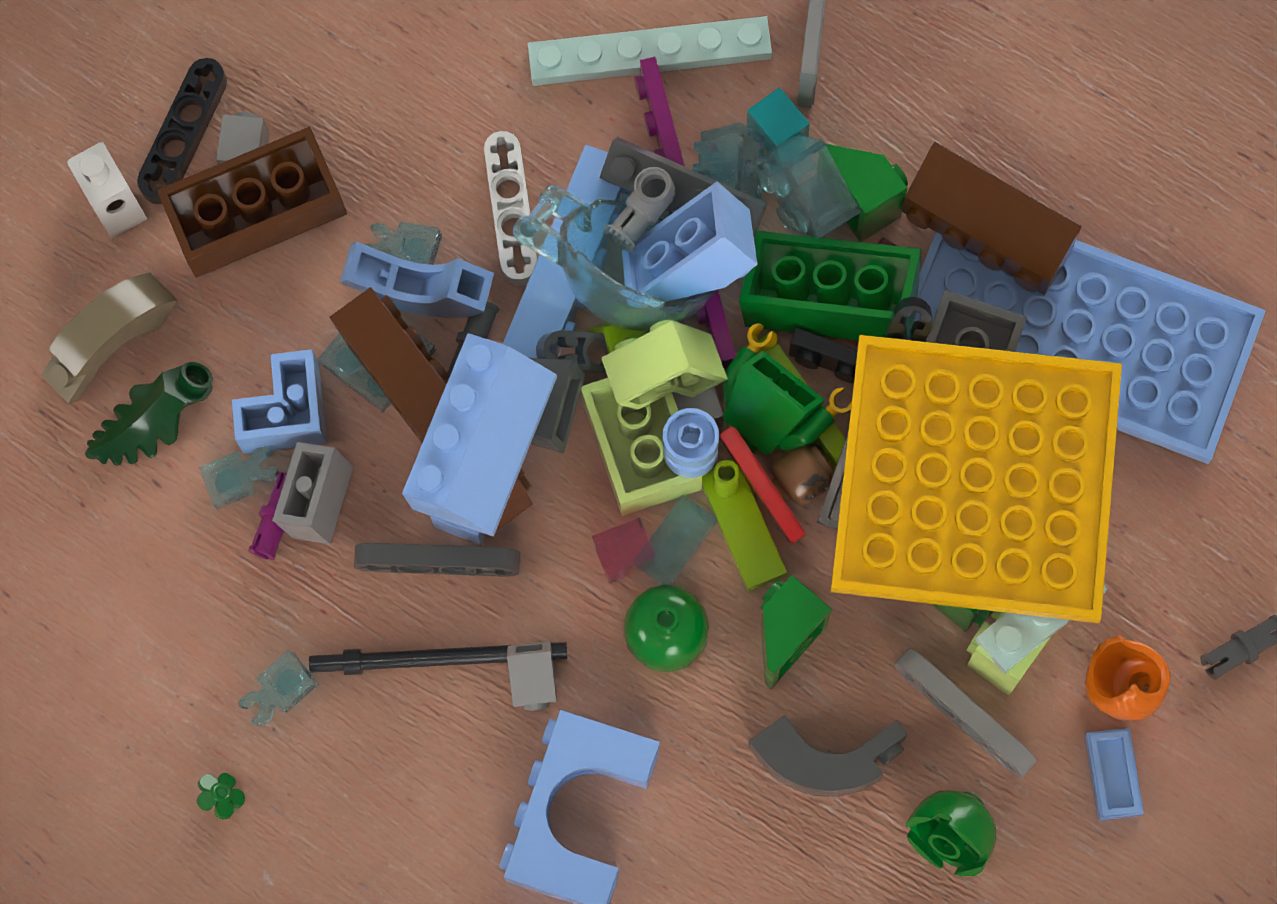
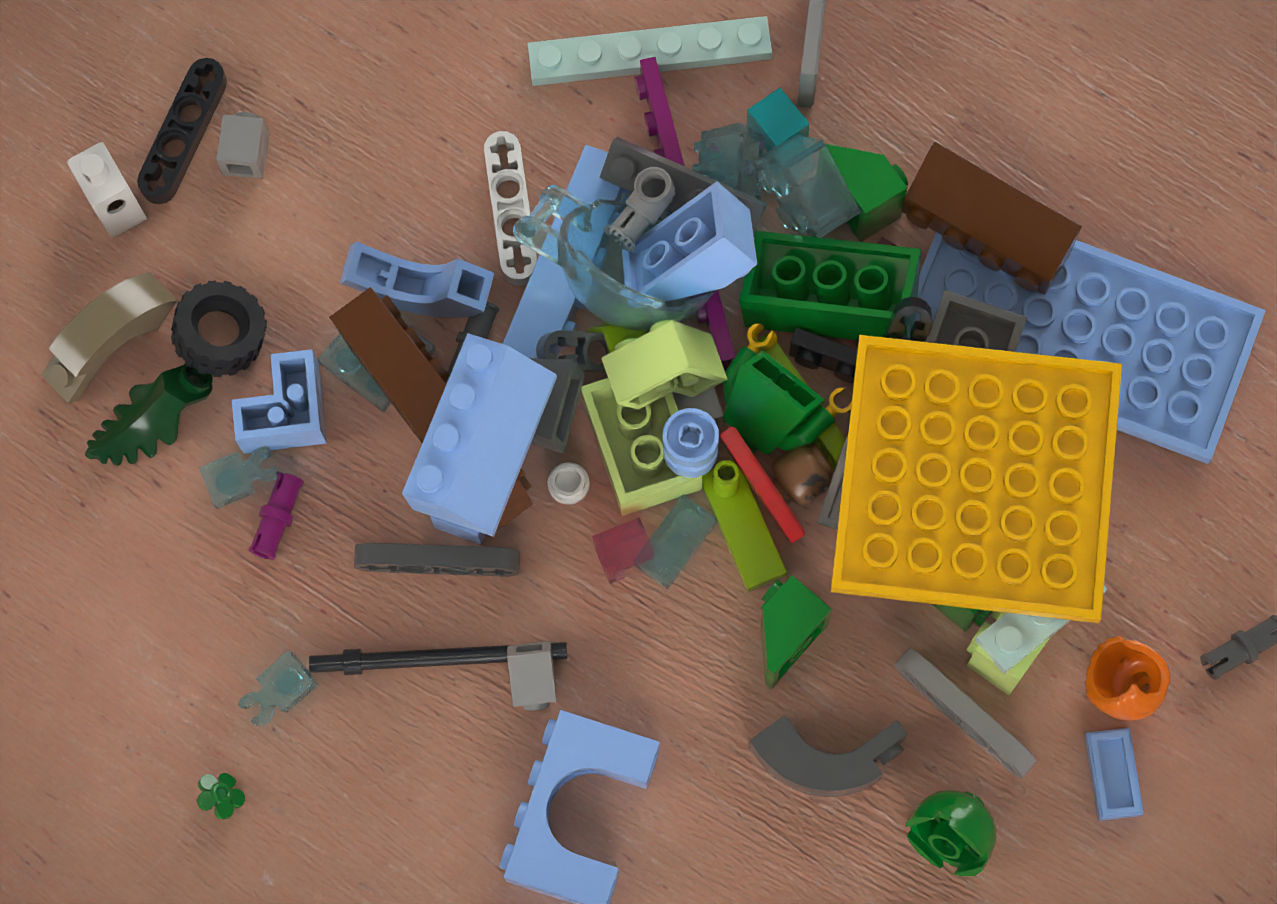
(226, 299): none -> black tyre
(252, 202): reddish brown slope -> none
(313, 493): light grey brick -> none
(409, 243): clear light blue plate -> none
(568, 483): none -> white plate
(666, 628): green cylinder -> none

